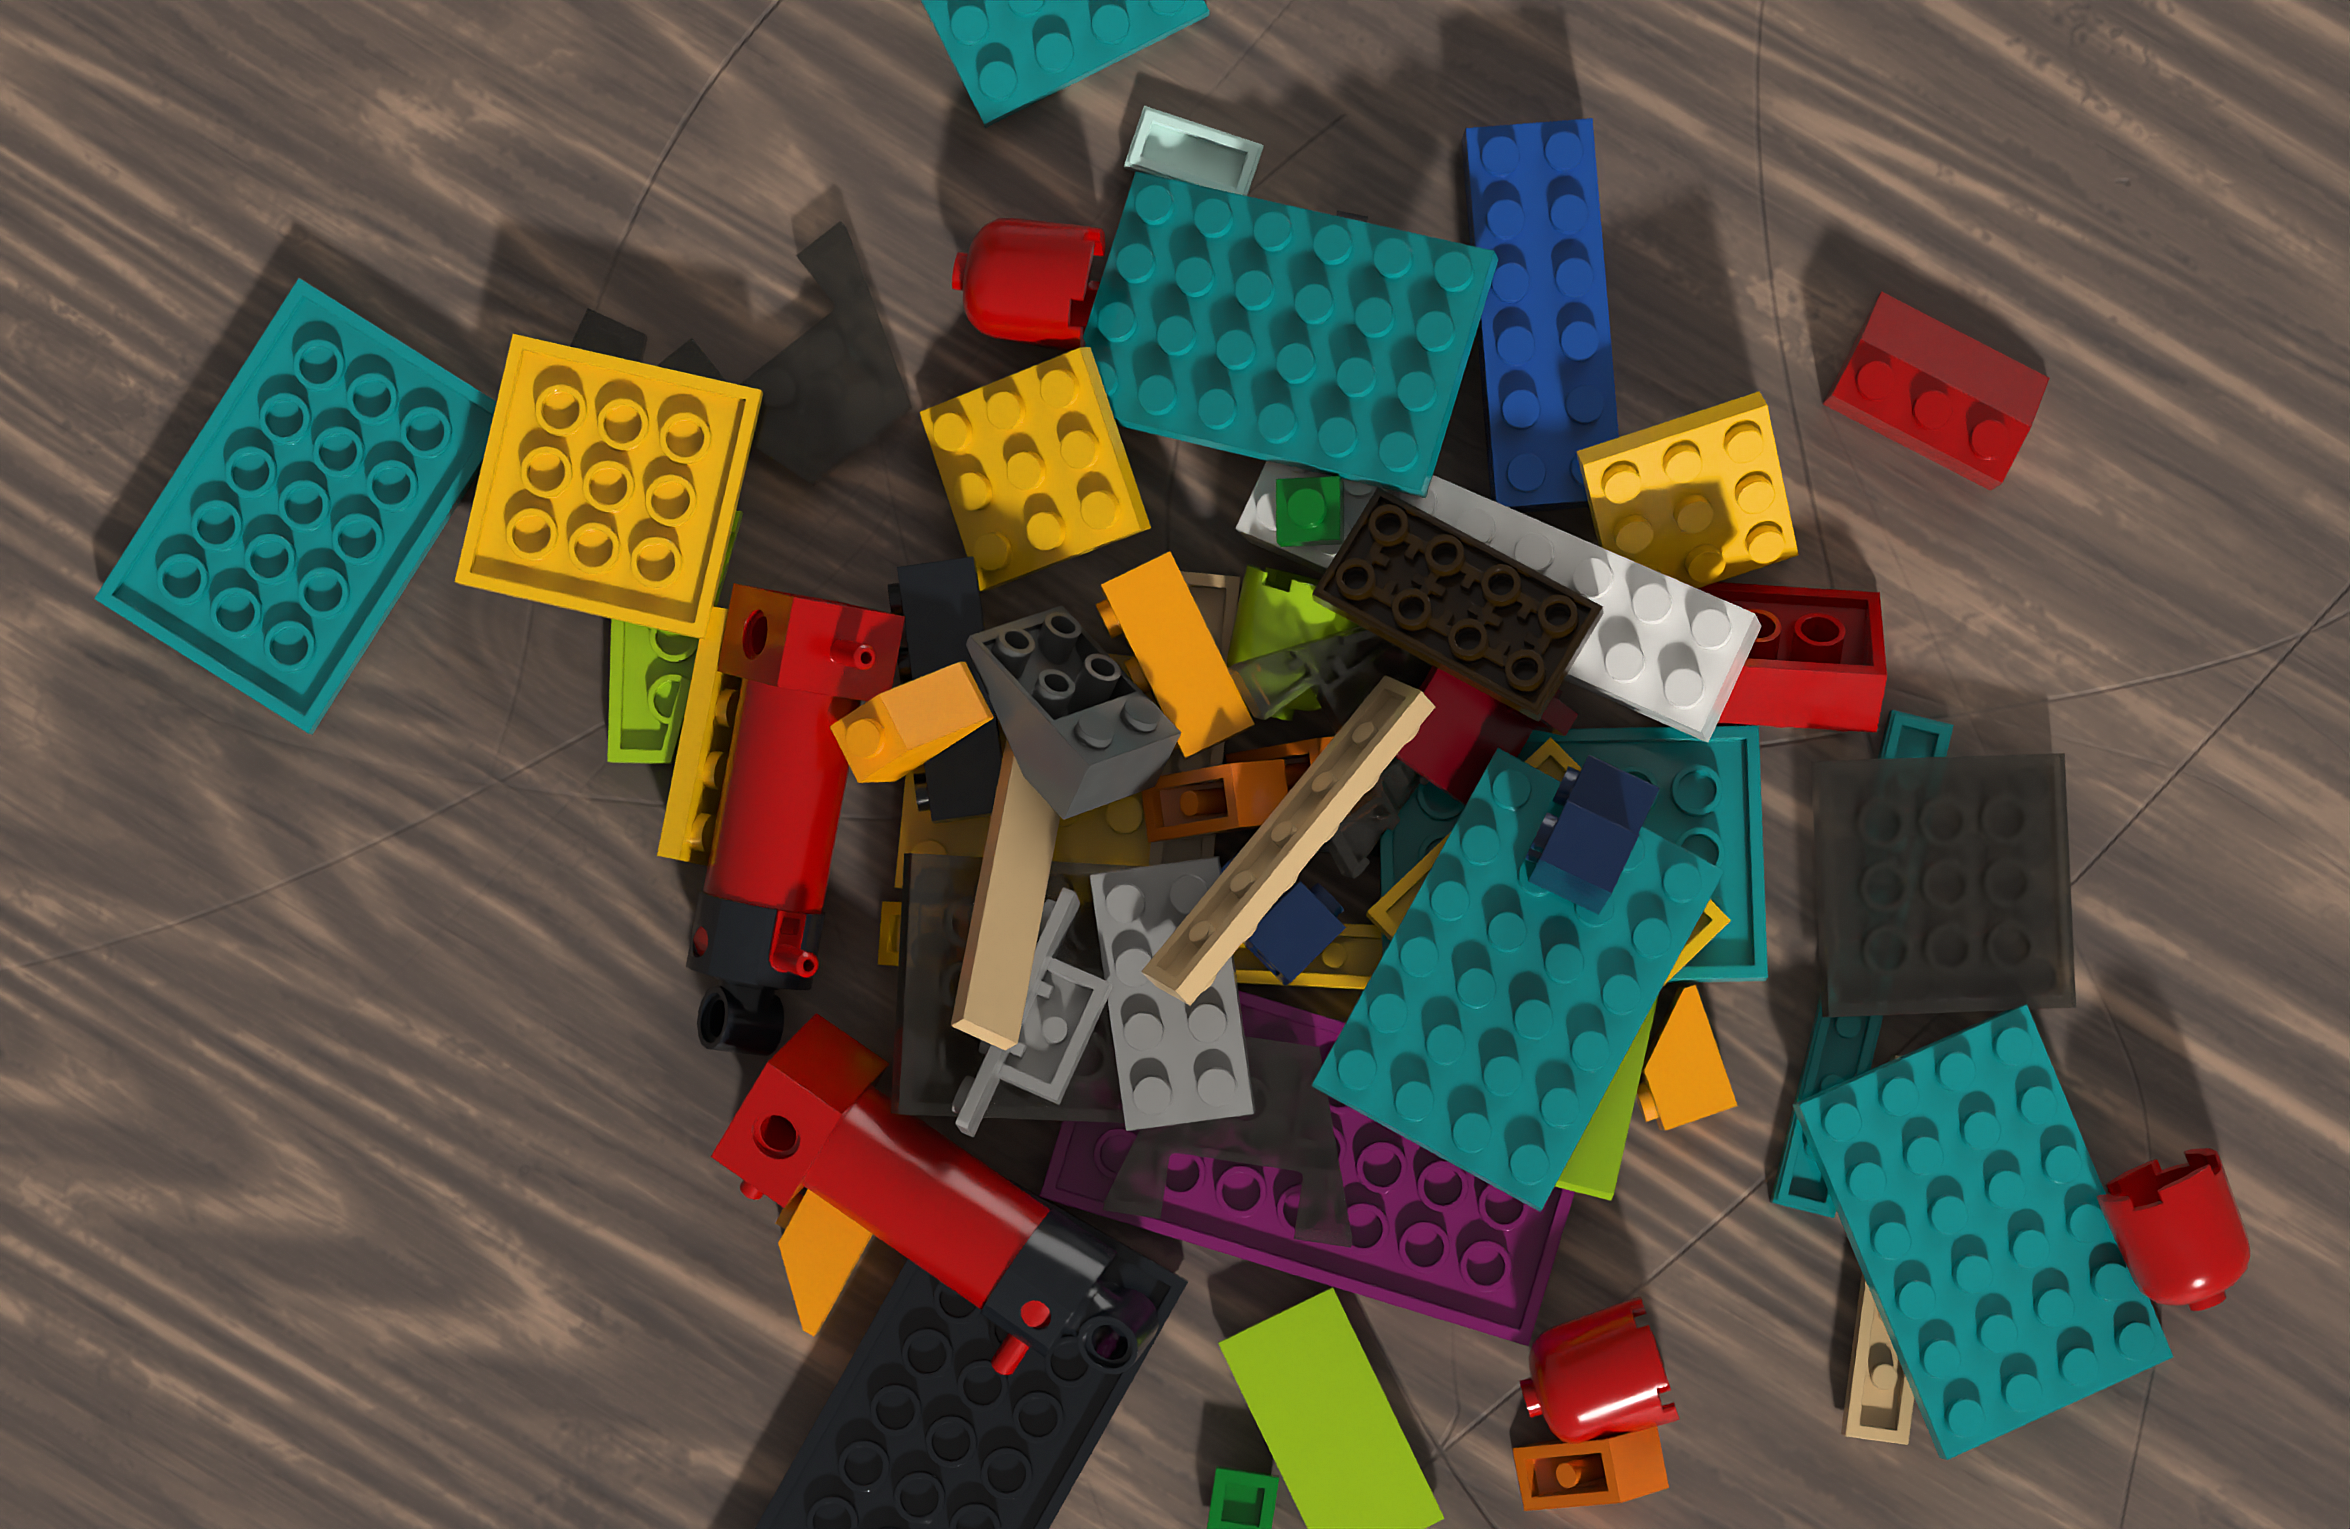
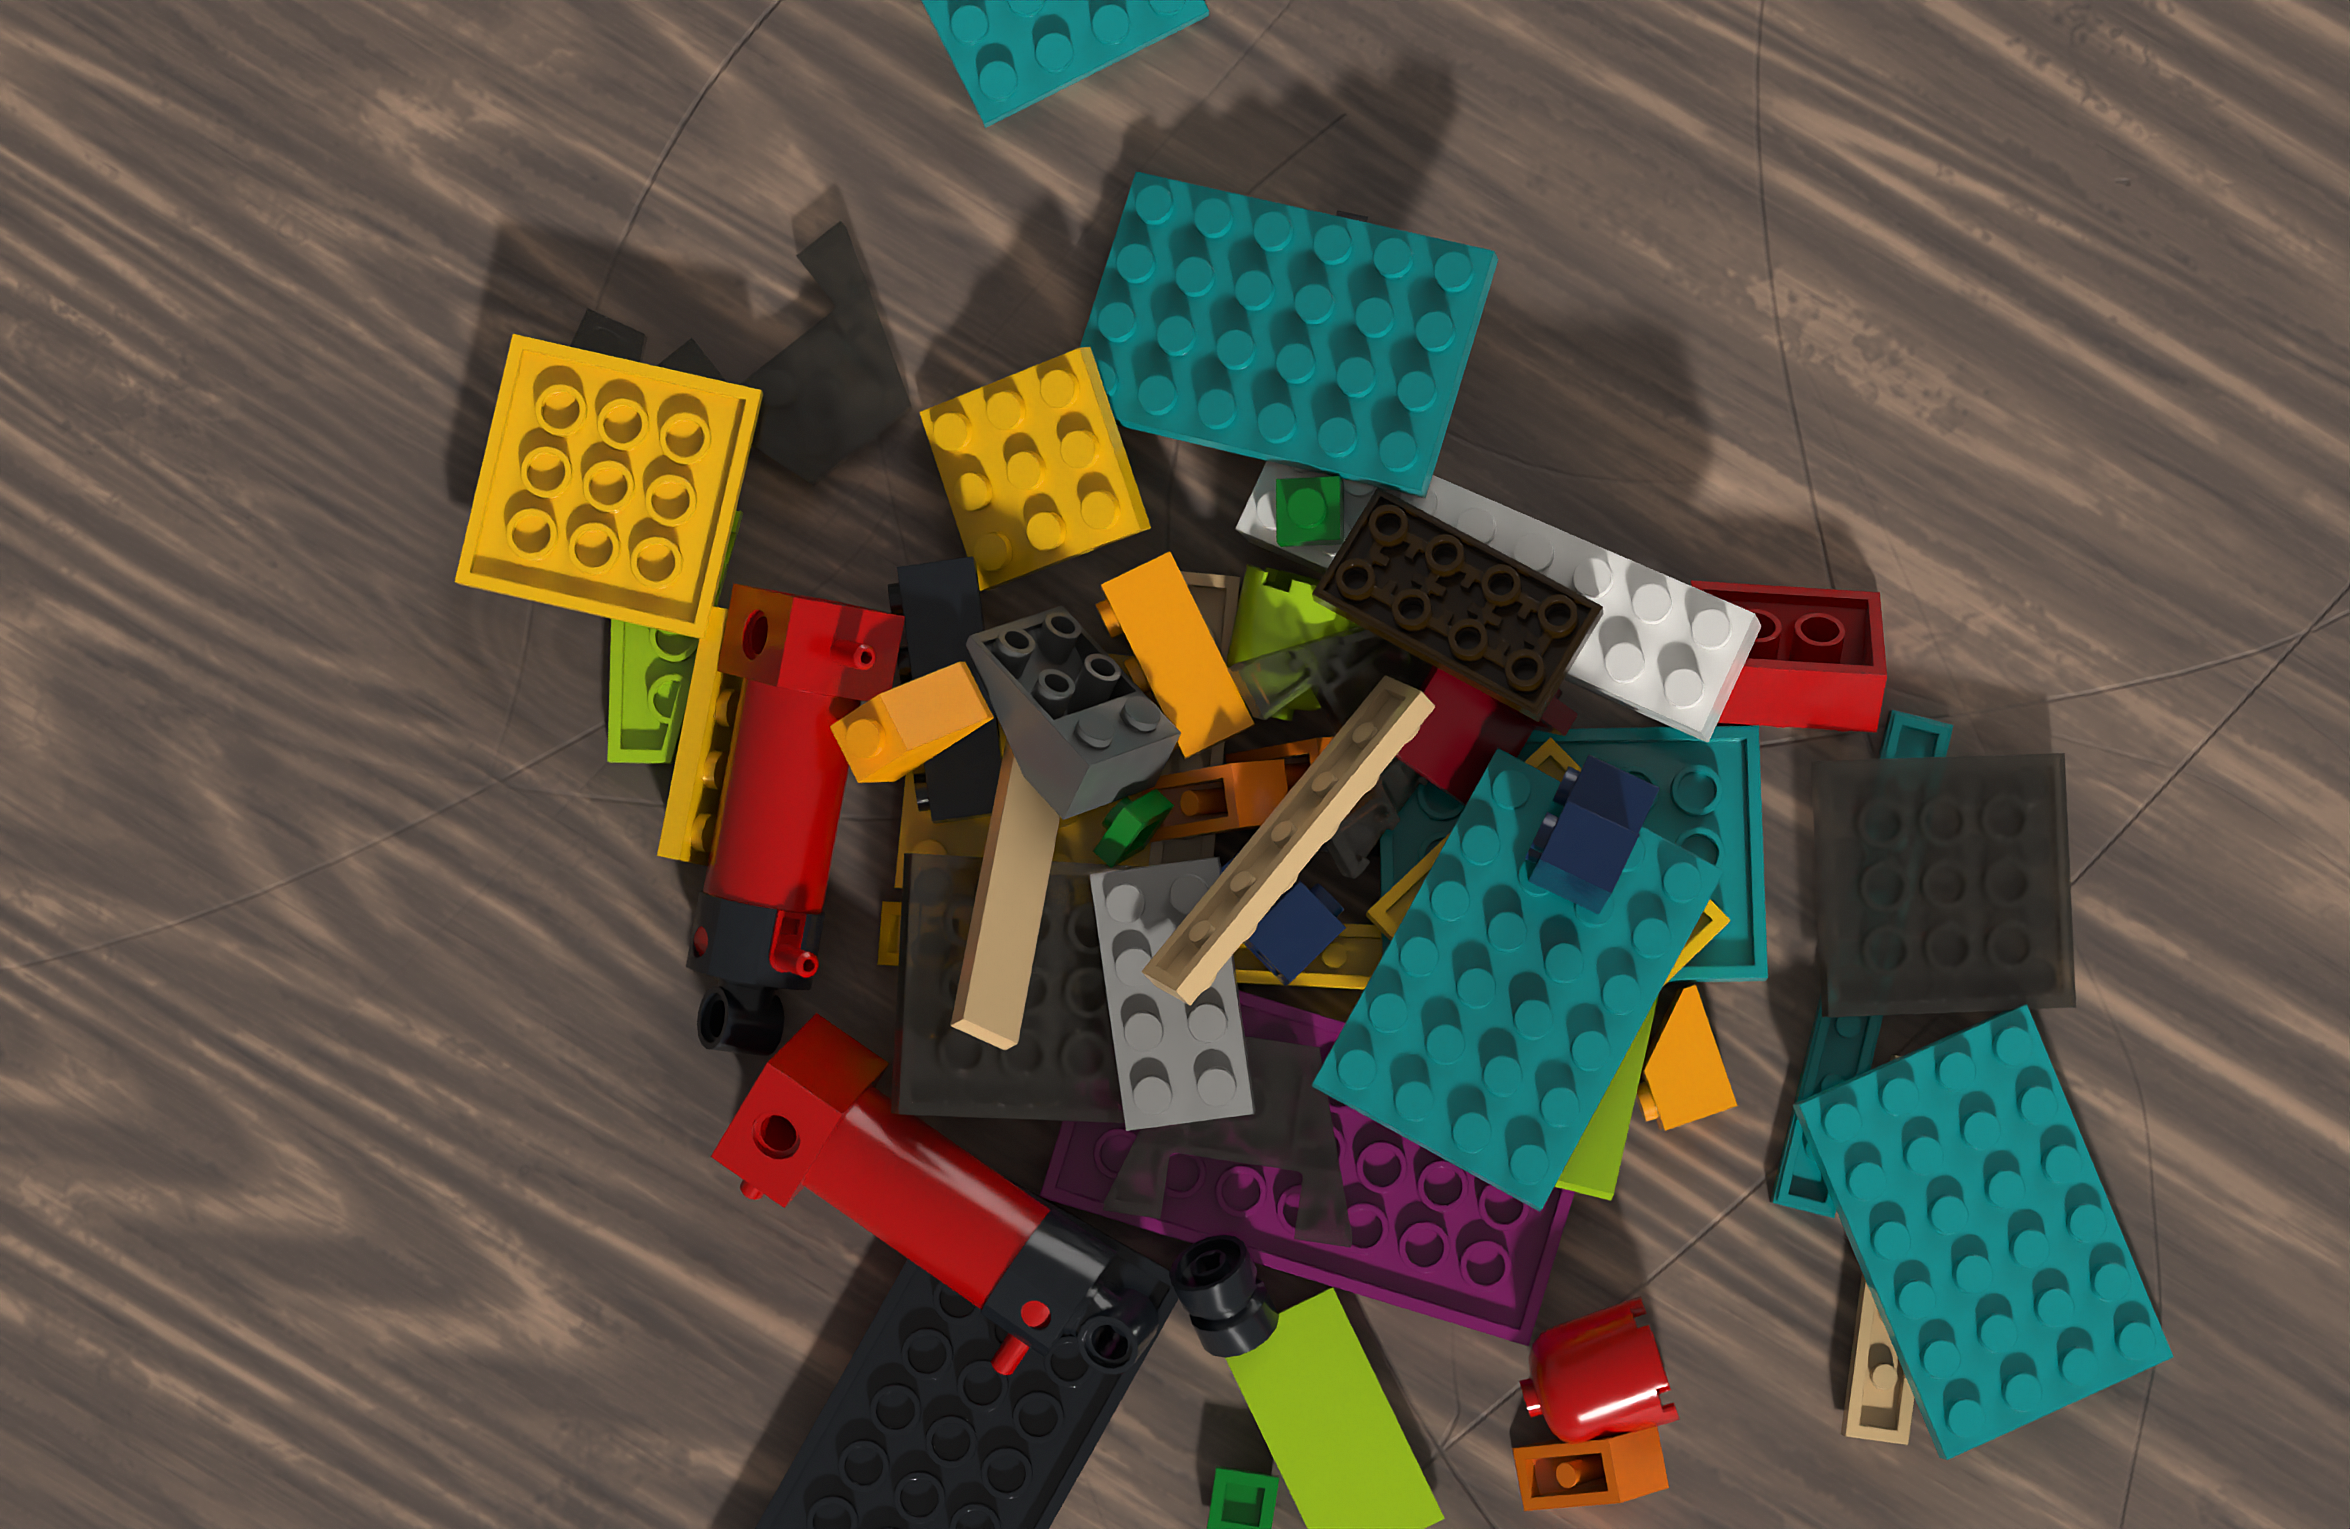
(303, 507): teal plate -> none
(818, 1255): light orange slope -> none
(1030, 281): red cylinder -> none
(1054, 1028): light grey bracket -> none
(1131, 826): none -> green plate
(1192, 153): light aqua tile -> none
(1224, 1296): none -> black wheel
(1546, 309): blue brick -> none
(1693, 494): yellow plate -> none
(1937, 392): red slope -> none
(2179, 1229): red cylinder -> none

